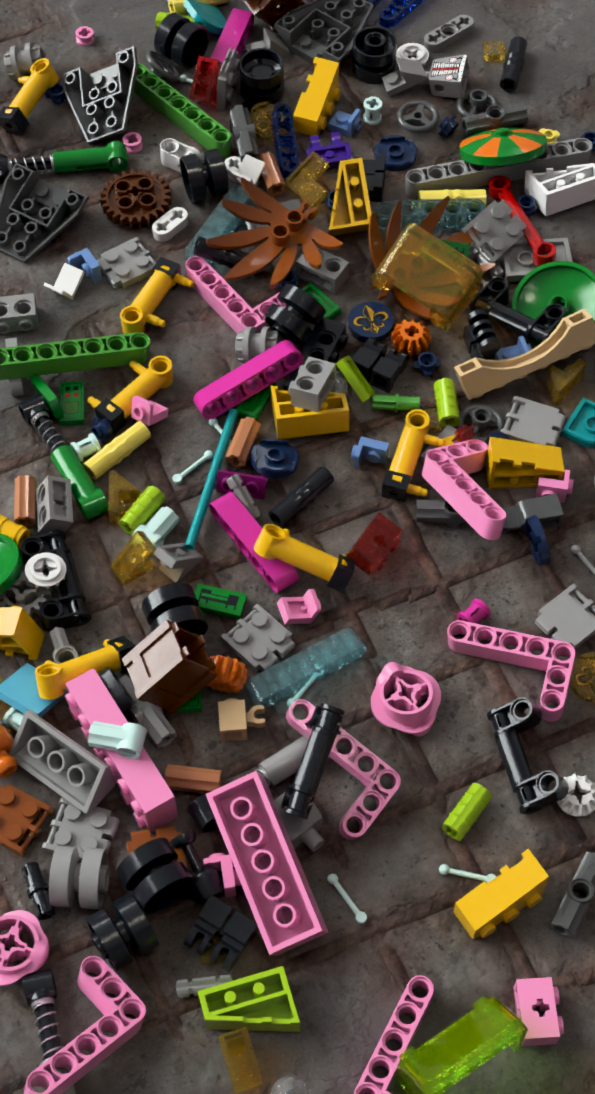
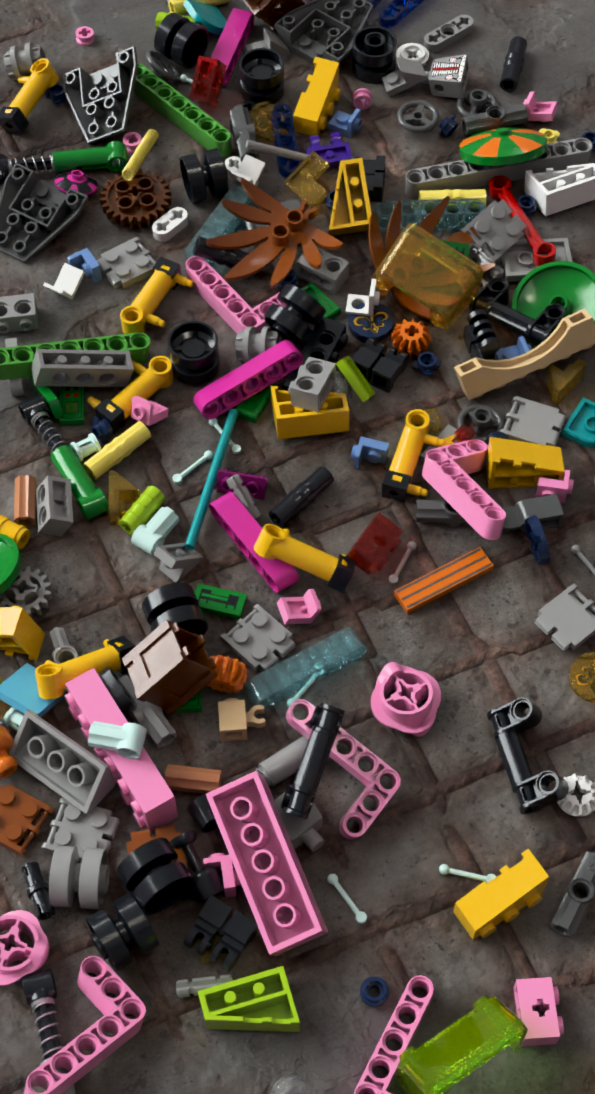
(35, 566): white gear -> none
(72, 599): black piece -> none
(76, 180): none -> dish
(81, 368): none -> light grey brick
(134, 558): clear yellow slope -> none
(139, 155): none -> light yellow piece
(172, 151): white piece -> none
(194, 352): none -> black wheel
(227, 79): light grey plate -> none
(240, 1060): clear yellow slope -> none
(243, 442): nougat axle -> none
(271, 175): nougat axle -> none
(274, 458): dark blue tile -> none
(277, 151): none -> light grey bar
(362, 93): none -> bright pink bush
(369, 301): none -> white bracket
(376, 115): light aqua bush -> none
(378, 983): none -> dark blue plate
(393, 578): none -> light grey hinge
(395, 402): bright green axle -> none
(398, 152): dark blue tile -> none
(443, 580): none -> orange tile
(446, 402): lime axle -> none
(466, 811): lime axle -> none
(481, 613): dark pink bush -> none
(493, 51): clear yellow tile -> none
(520, 656): bright pink beam -> none
(540, 110): none -> bright pink bracket

